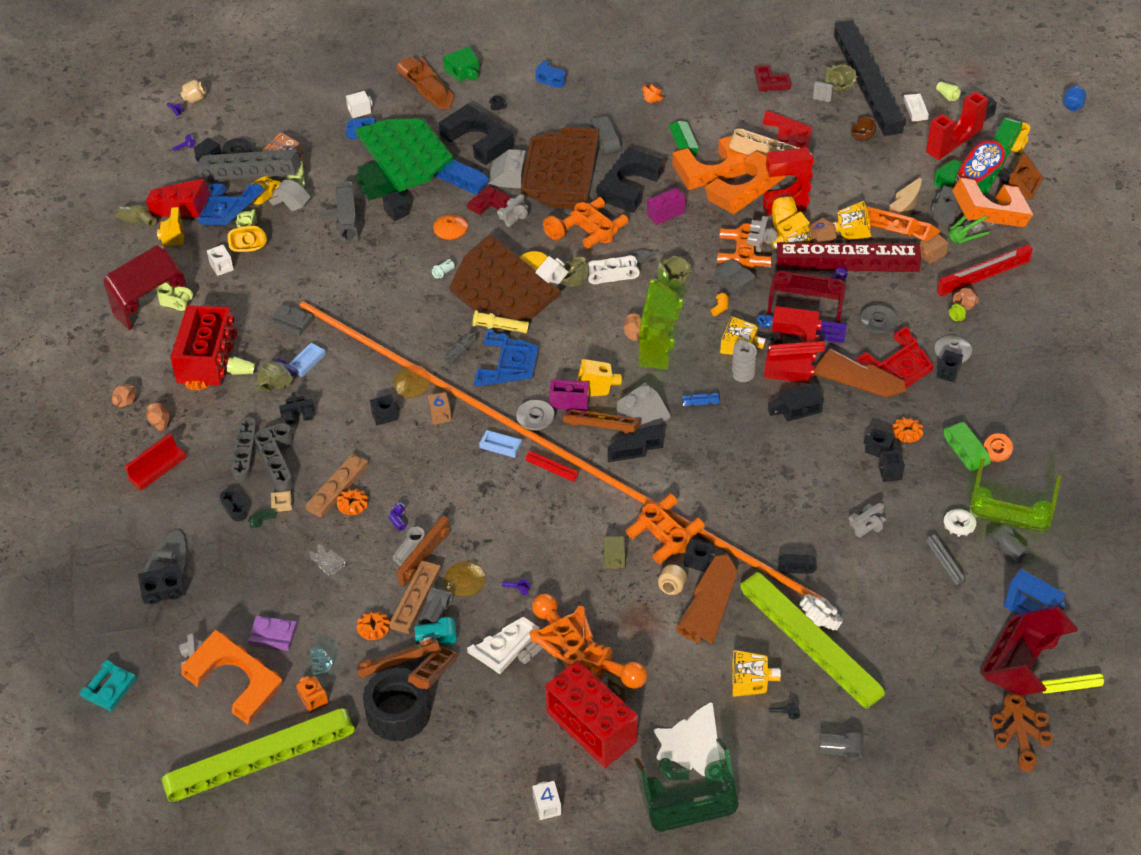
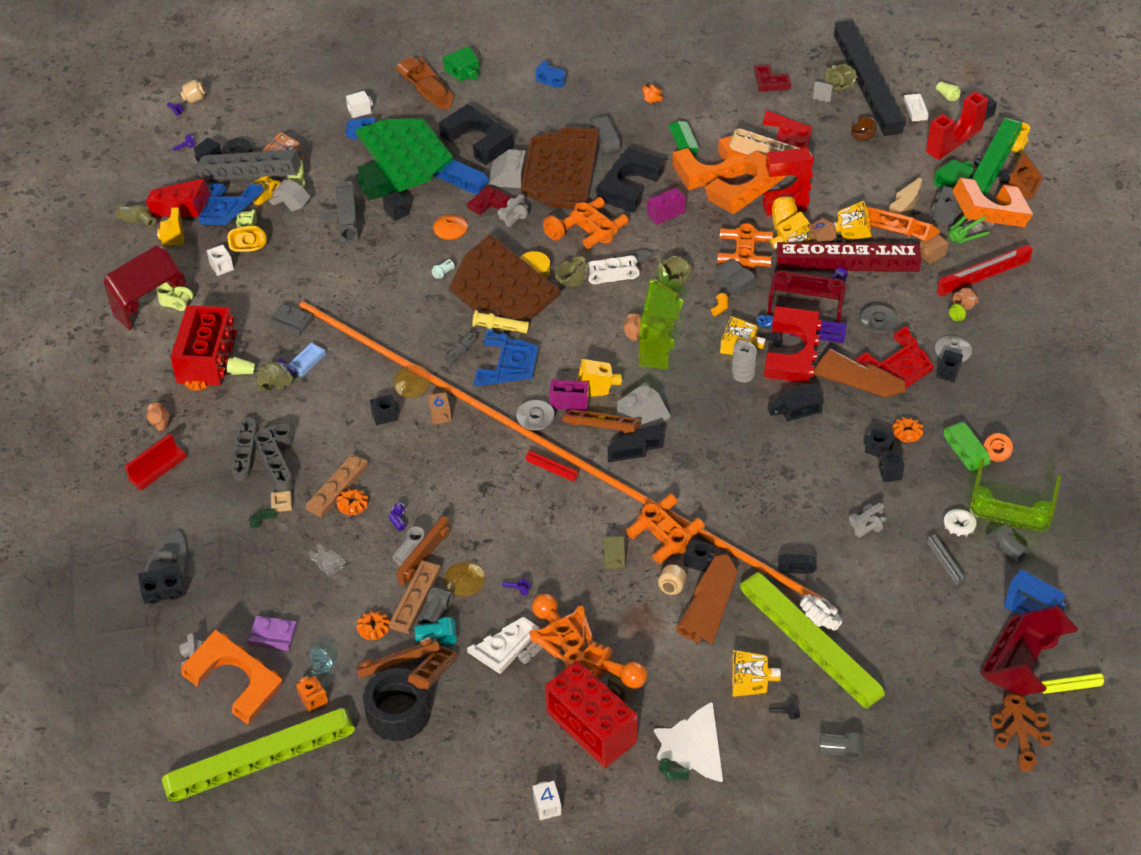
(112, 690): teal plate -> none
(123, 395): nougat rock -> none
(231, 506): black beam -> none
(295, 406): black hips -> none
(497, 103): black plate -> none
(500, 443): light blue tile -> none
(552, 271): white brick -> none
(690, 802): clear green windscreen -> none
(700, 399): blue axle -> none
(768, 235): light grey hips -> none
(796, 348): red axle -> none
(982, 161): shield -> none
(1074, 98): blue head -> none

